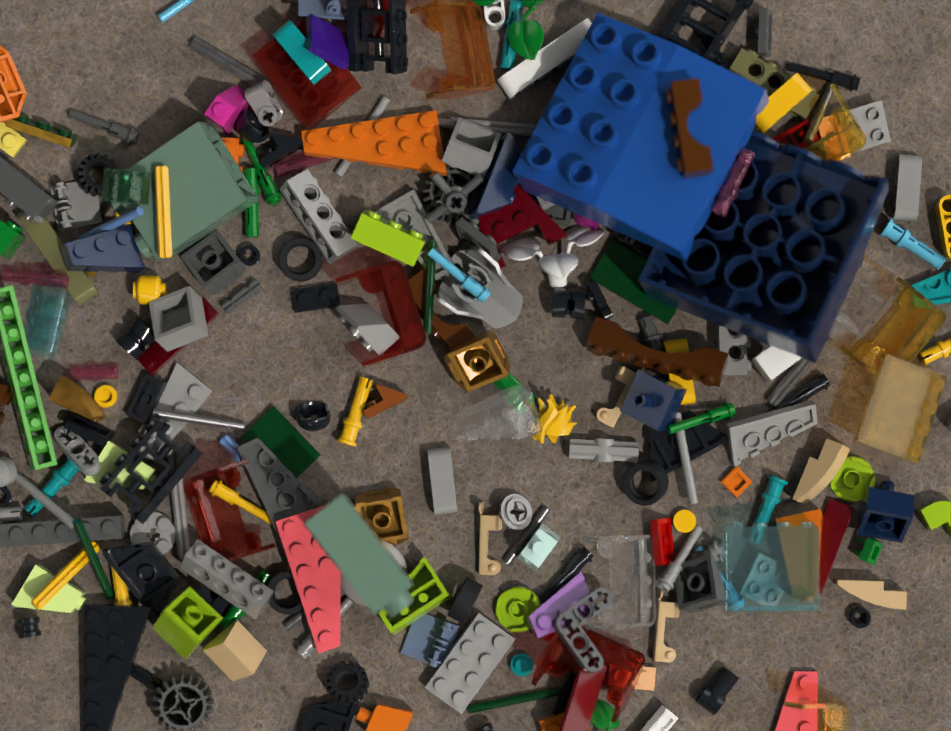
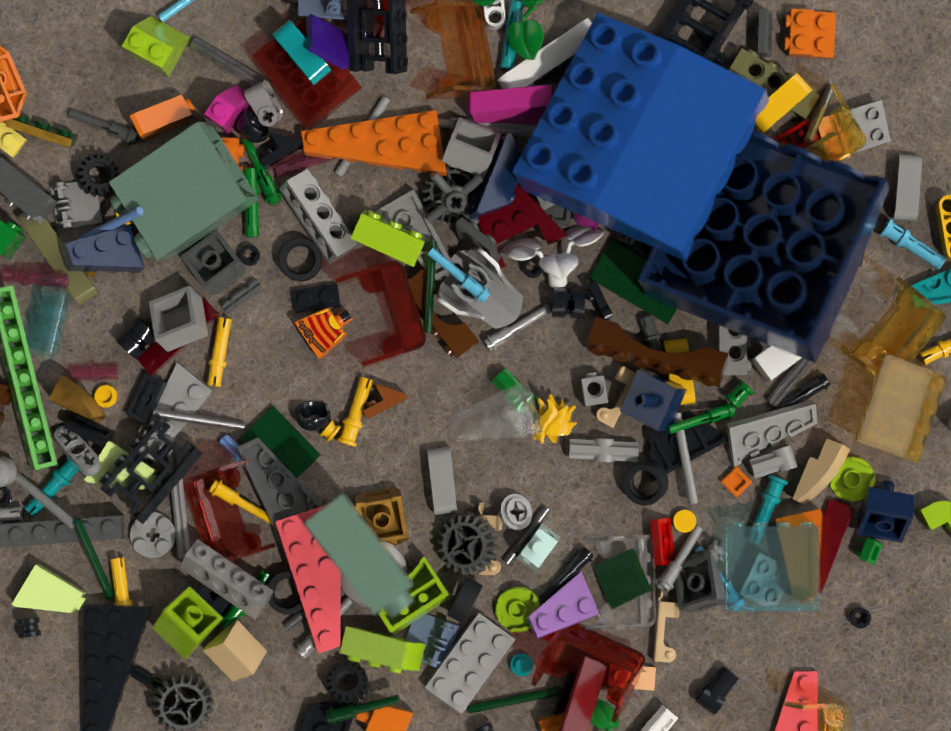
(62, 578): yellow axle -> none
(126, 186): clear green brick -> none
(144, 573): black wing -> none
(148, 288): yellow head -> none
(156, 44): none -> lime slope
(162, 117): none -> orange slope
(163, 212): yellow axle -> none
(219, 352): none -> yellow pin
(324, 330): none -> torso
(330, 431): none -> yellow bush
(350, 711): none -> dark green pin
(369, 326): light grey slope -> none
(382, 650): none -> lime wedge
(457, 529): none -> dark grey gear
(478, 361): pearl gold slope -> none
(507, 333): none -> light grey pin
(510, 105): none -> dark pink slope
(527, 272): none -> black bush
(576, 623): dark grey beam -> none
(591, 400): none -> light grey brick
(622, 578): none -> dark green tile
(694, 157): reddish brown arch -> none
(729, 190): clear pink pin -> none
(739, 394): none -> green bush
(779, 460): none -> light grey piece
(810, 34): none -> orange plate
(841, 79): black pin -> none
(874, 593): tan slope -> none

